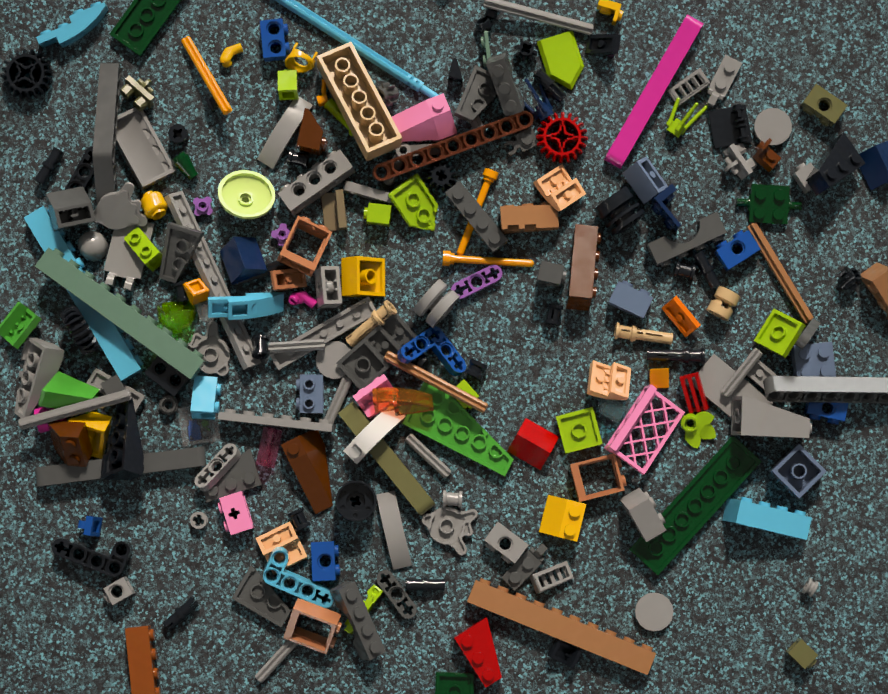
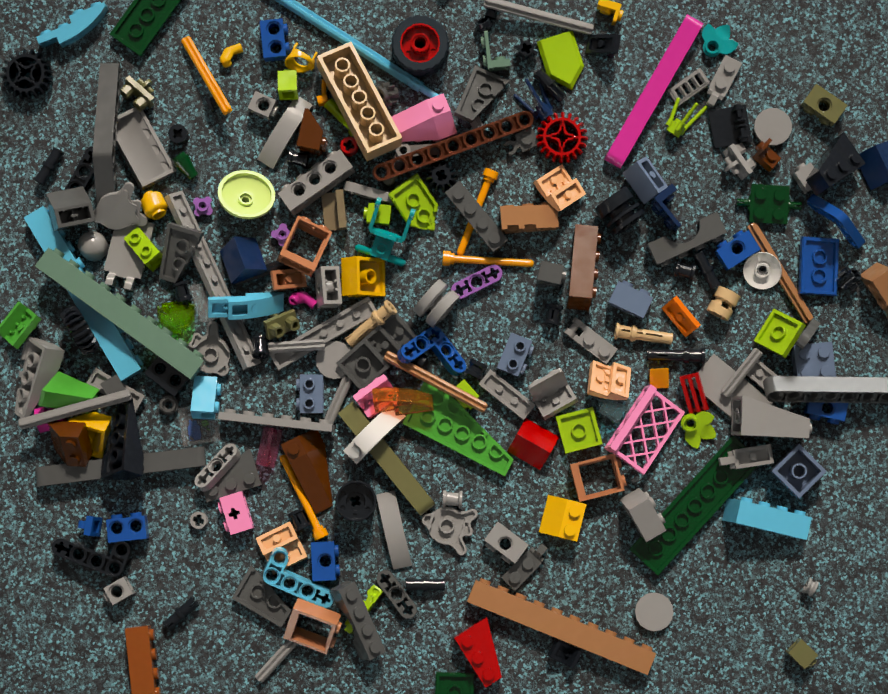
(127, 532): none -> blue brick
(196, 291): light orange slope -> none
(257, 100): none -> light grey brick
(281, 324): none -> olive hips
(318, 531): none -> light orange piece
(352, 151): none -> red bush
(384, 239): none -> teal piece
(417, 31): none -> wheel
(428, 456): light grey axle -> none
(455, 73): black slope -> none
(502, 78): dark grey arch -> none
(506, 394): none -> light grey plate
(515, 354): none -> sand blue brick
(536, 583): light grey slope -> none
(552, 393): none -> light grey bracket
(591, 341): none -> light grey plate
(719, 39): none -> teal plate
(748, 457): none -> light grey hinge
(762, 279): none -> white dish
(818, 266): none -> blue tile
(839, 218): none -> blue beam

